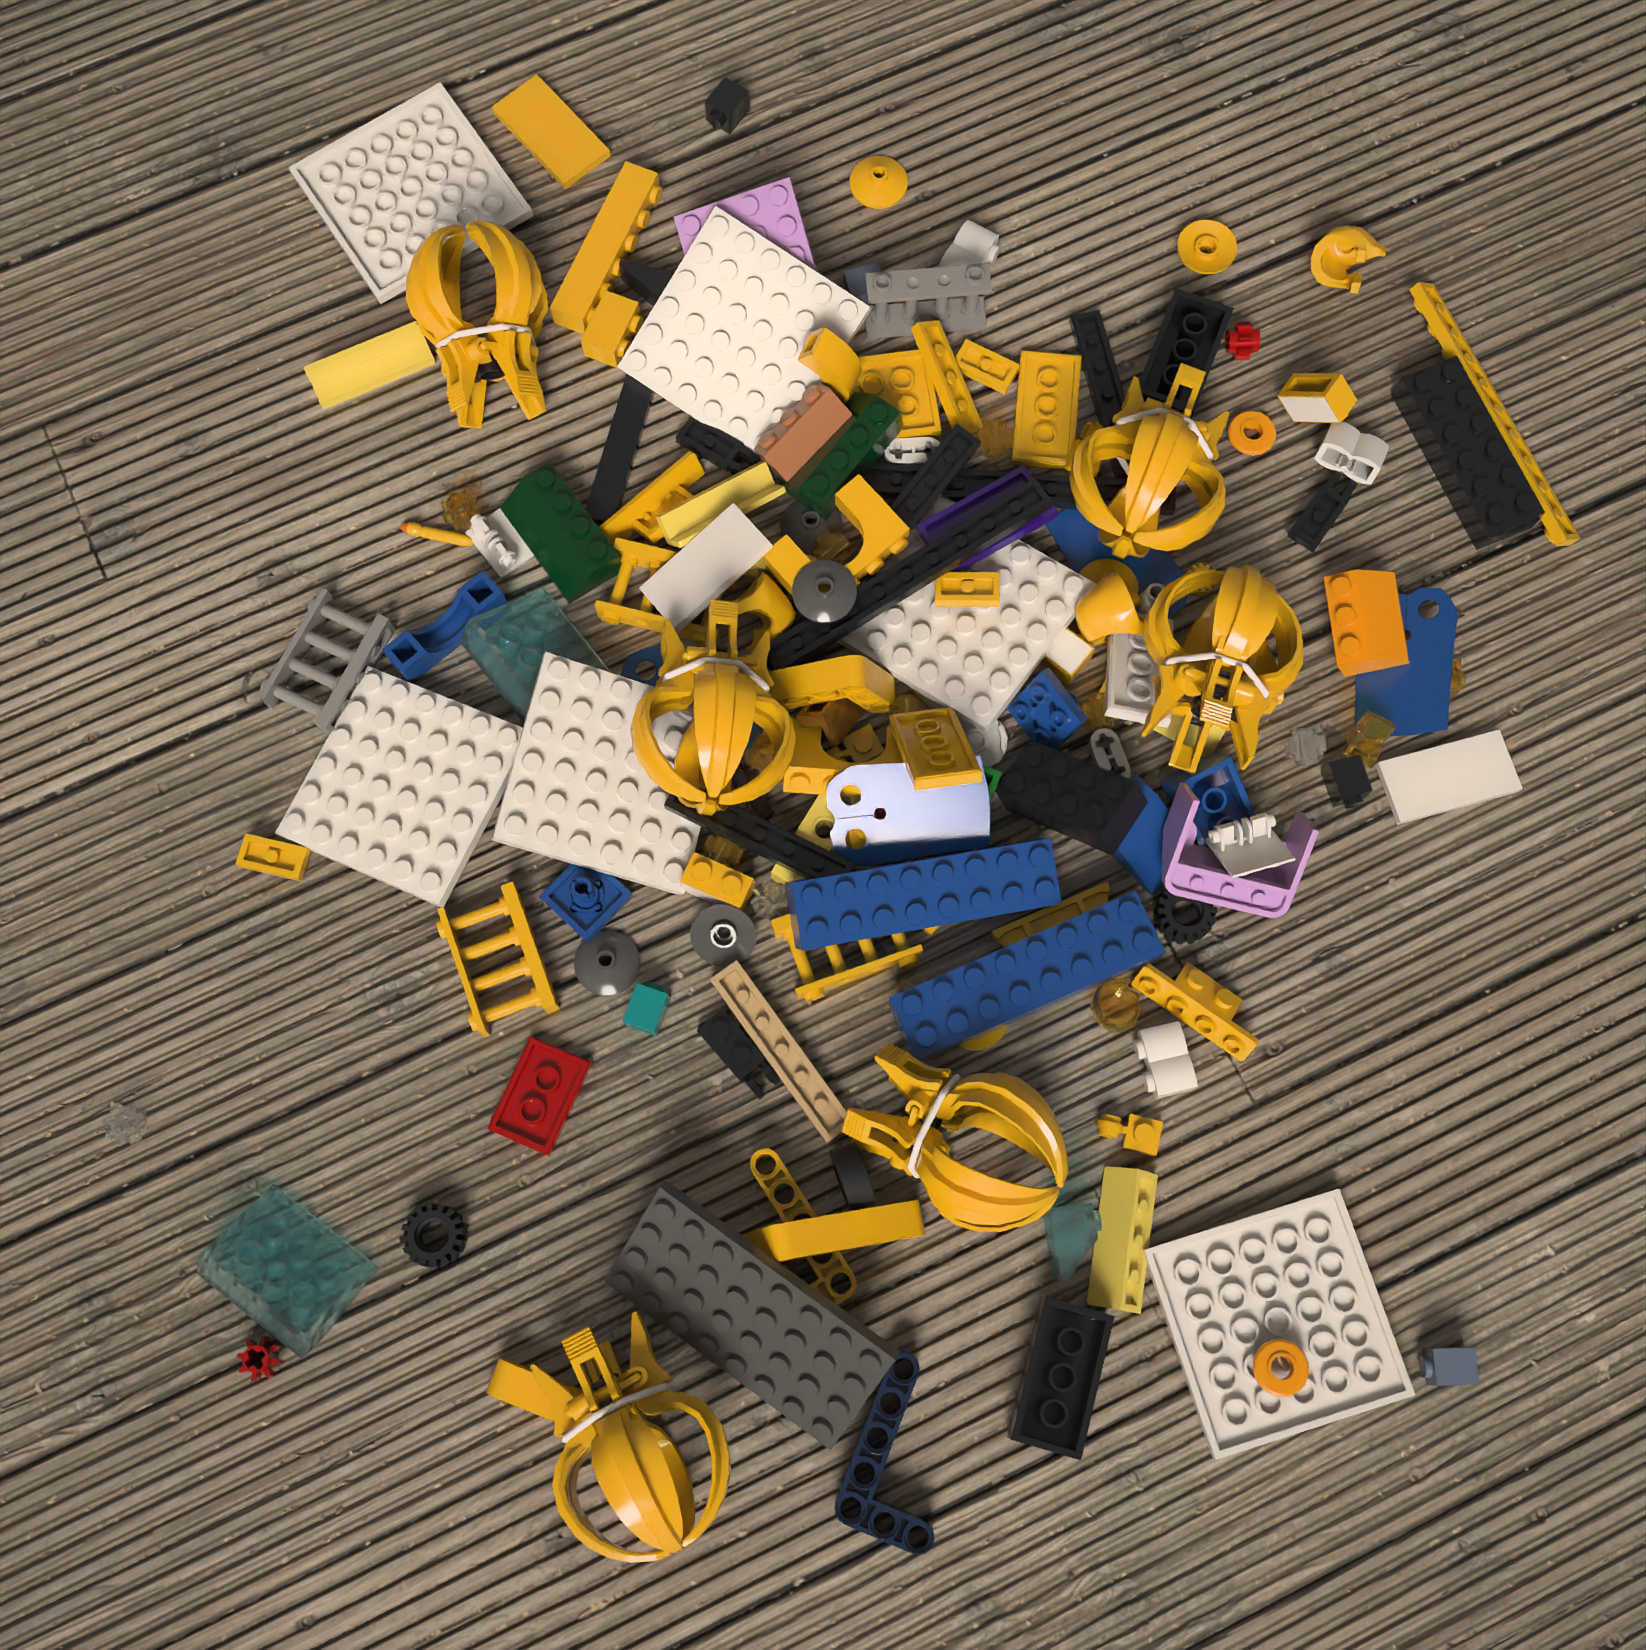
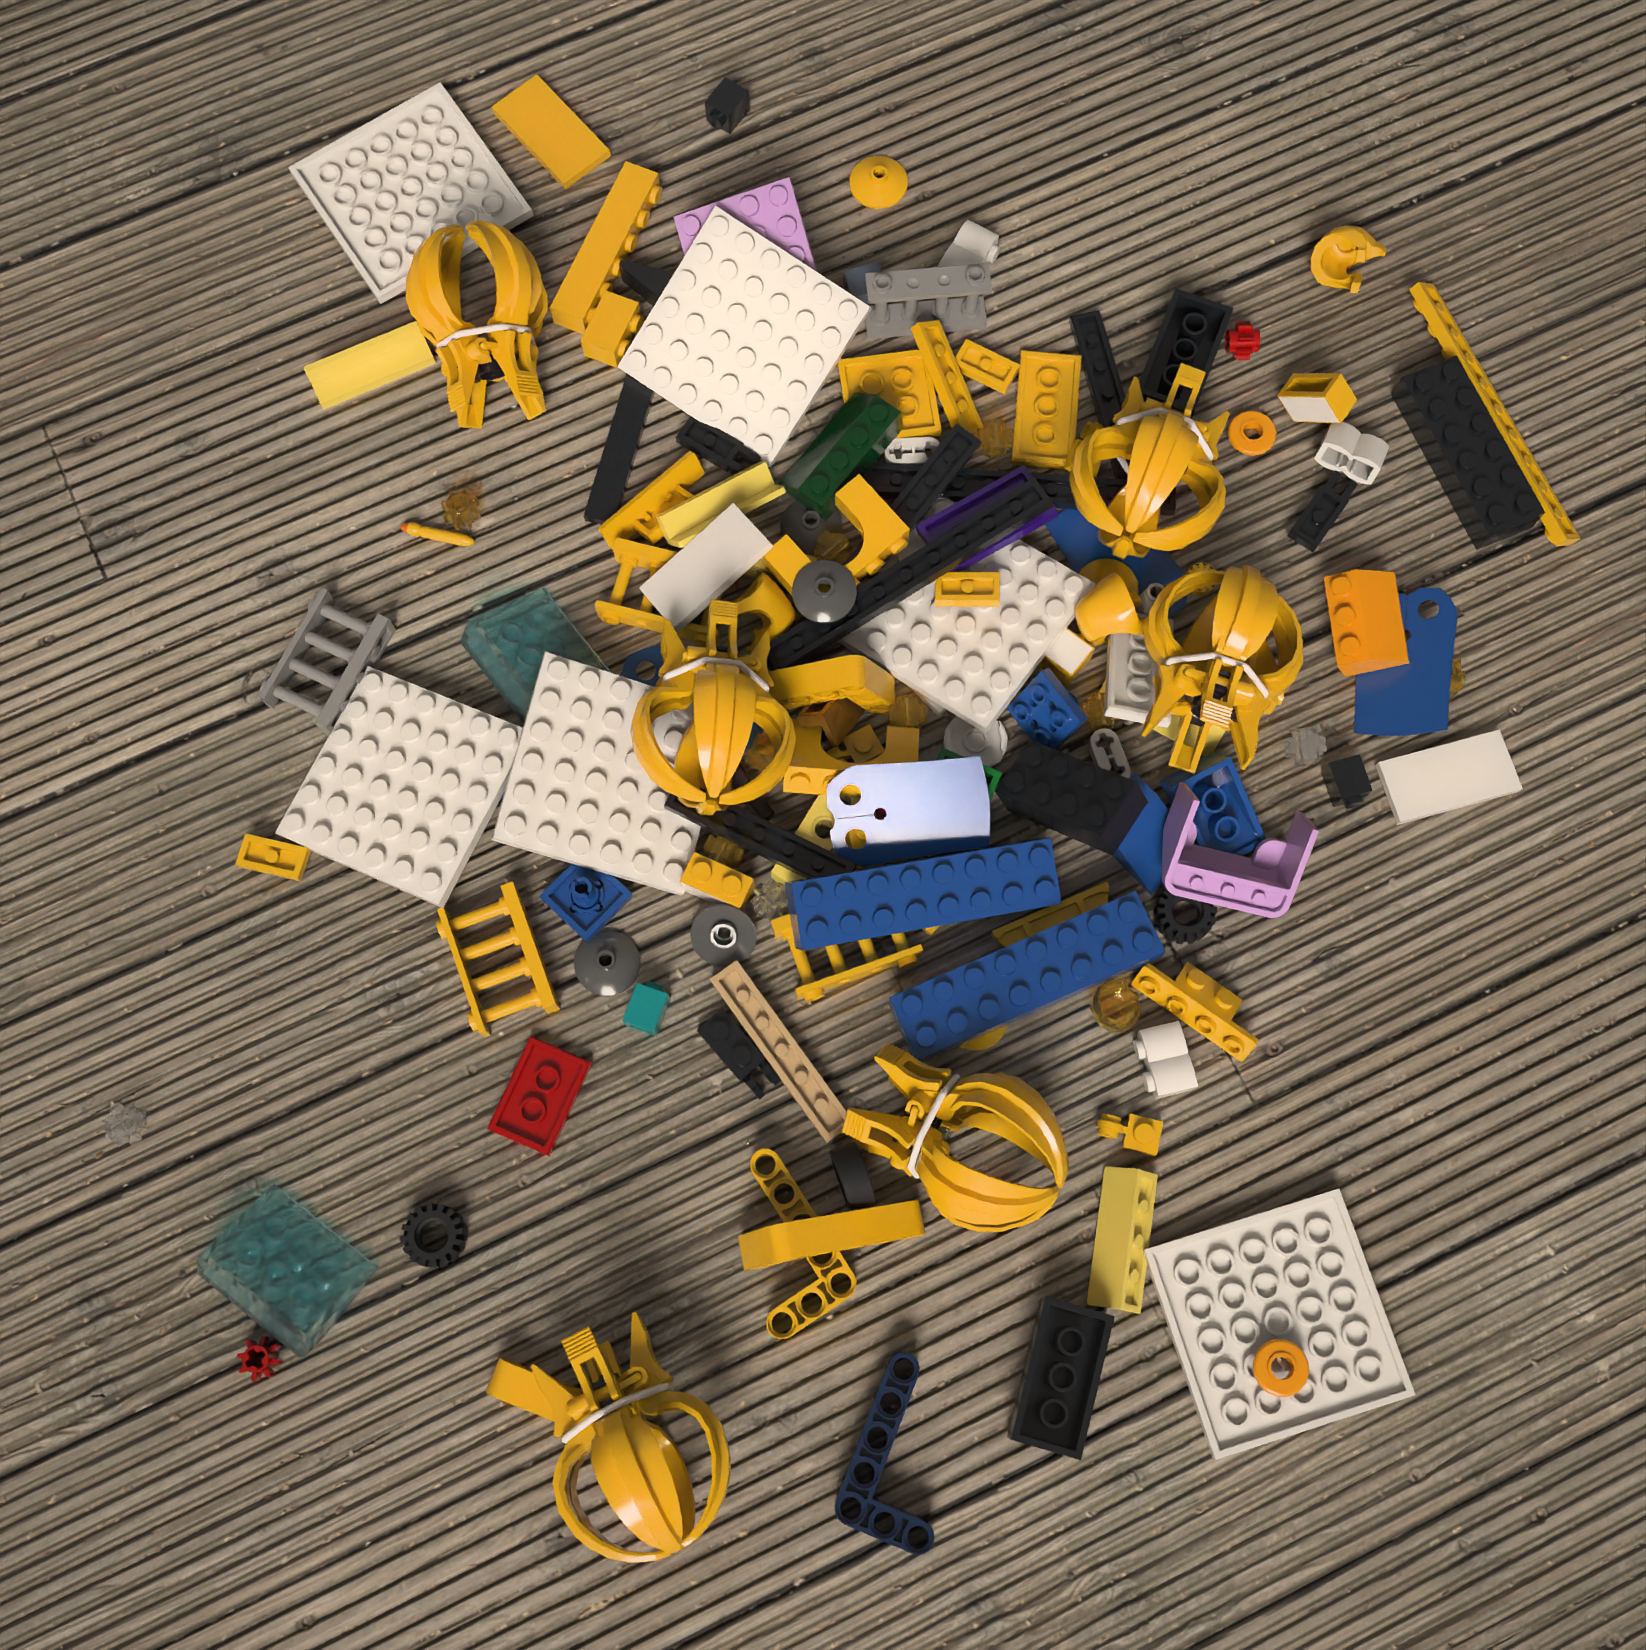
(421, 649): blue arch -> none
(498, 542): white hinge -> none
(560, 533): dark green slope -> none
(750, 1315): dark grey plate -> none
(802, 431): nougat brick -> none
(832, 362): yellow arch -> none
(935, 748): yellow tile -> none
(1070, 1236): clear light blue slope -> none
(1209, 237): yellow dish -> none
(1248, 845): white hinge -> none
(1368, 738): clear yellow panel -> none
(1449, 1366): sand blue brick -> none

